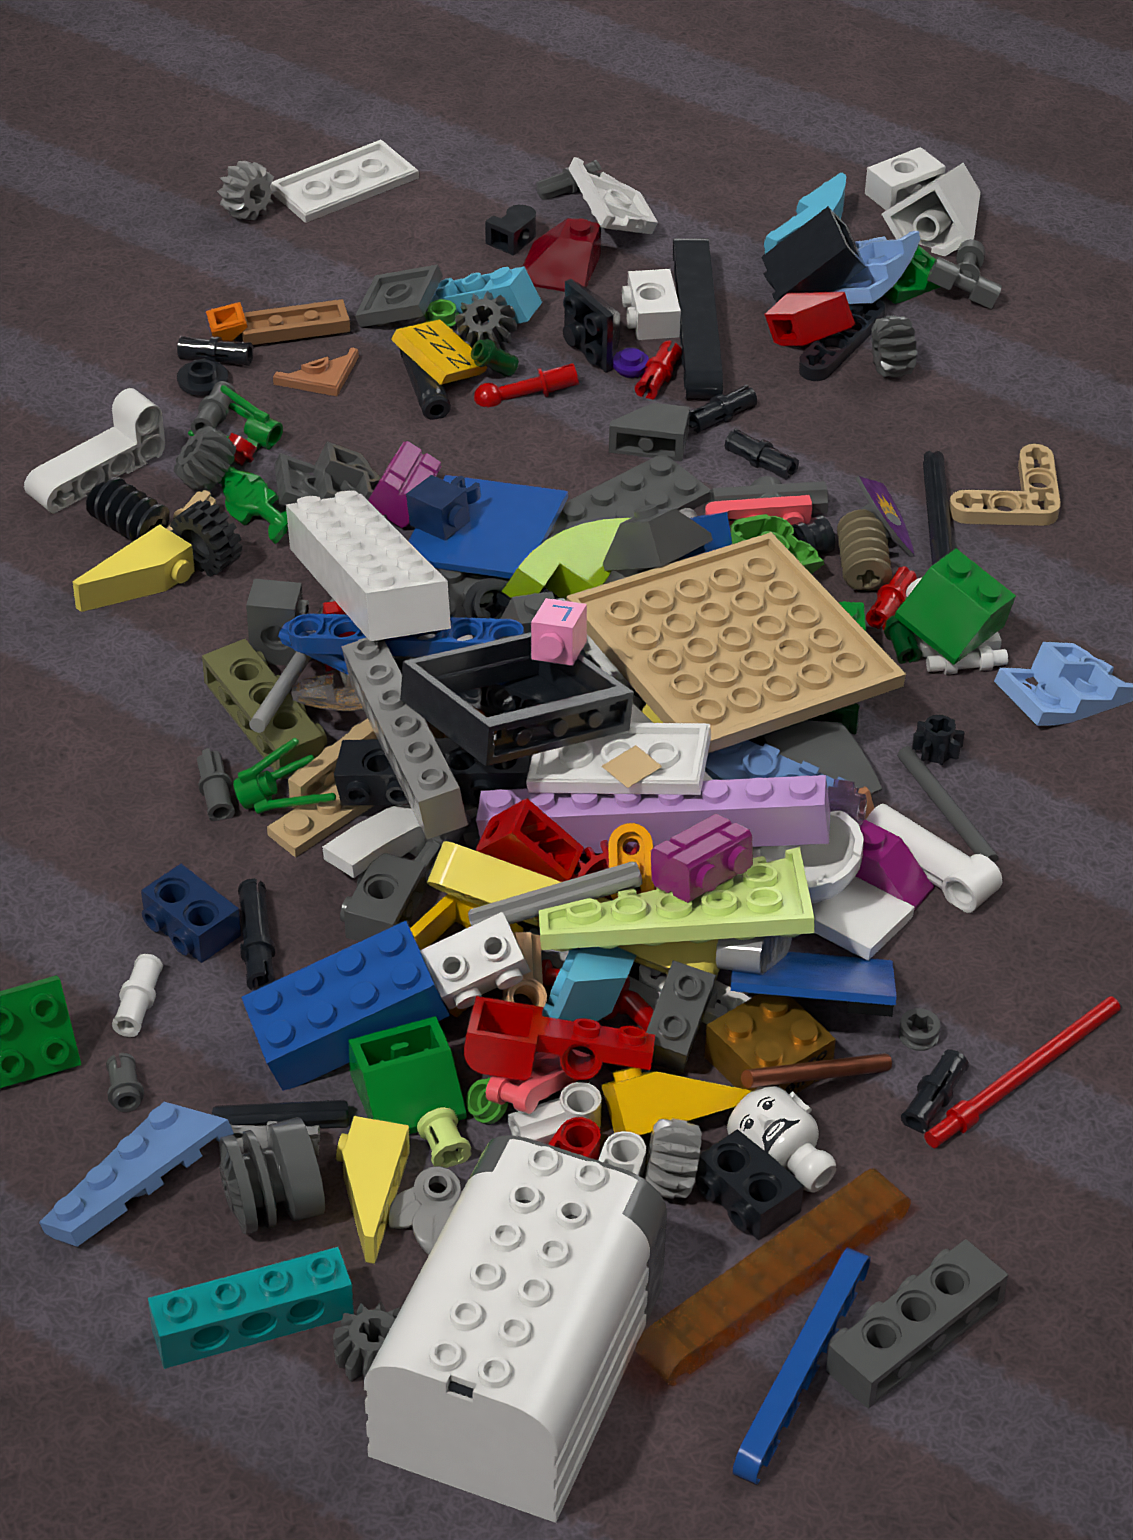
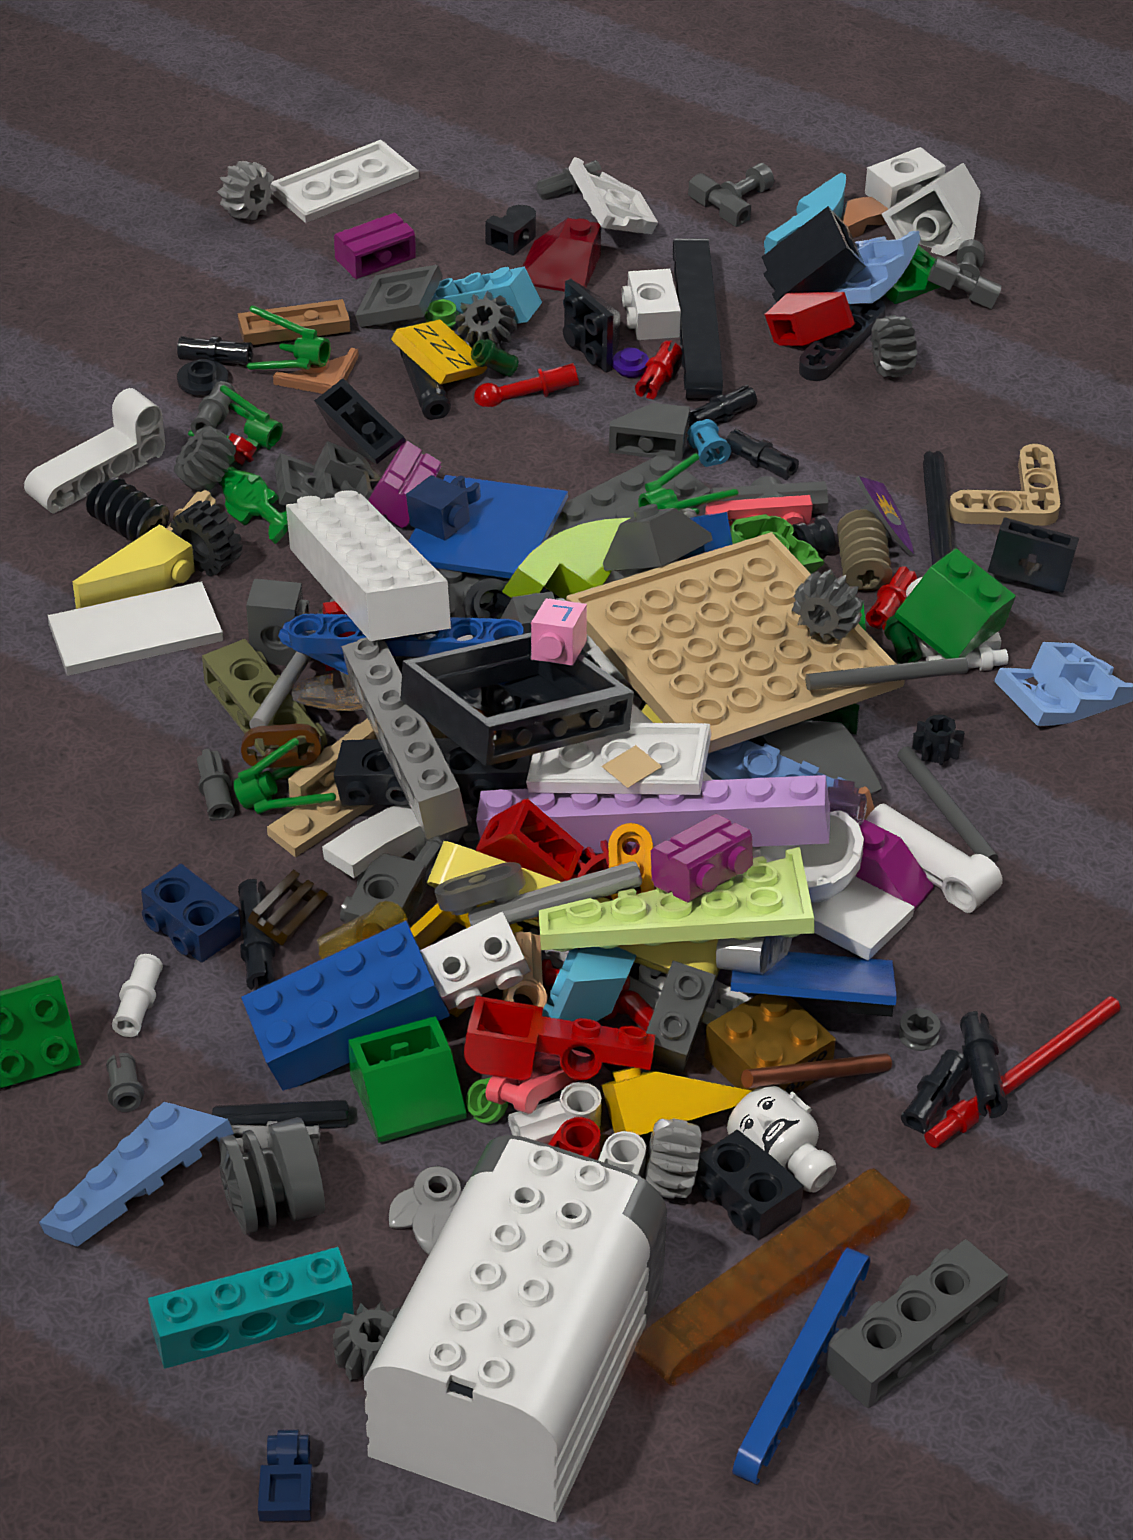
(134, 628): none -> white tile
(227, 321): orange slope -> none
(279, 736): none -> reddish brown beam
(287, 1478): none -> dark blue plate
(301, 891): none -> dark brown tile
(307, 349): none -> green plant
(358, 422): none -> black slope
(373, 1167): light yellow slope -> none
(375, 245): none -> magenta brick
(384, 914): none -> clear yellow piece
(444, 1137): yellowish green bush -> none
(492, 883): none -> flat silver plate
(667, 498): none -> green plant
(708, 443): none -> dark azure bush
(728, 195): none -> dark grey bar
(828, 605): none -> dark grey gear
(863, 212): none -> nougat slope
(886, 673): none -> dark grey bar
(981, 1054): none -> black pin
(1053, 552): none -> black brick

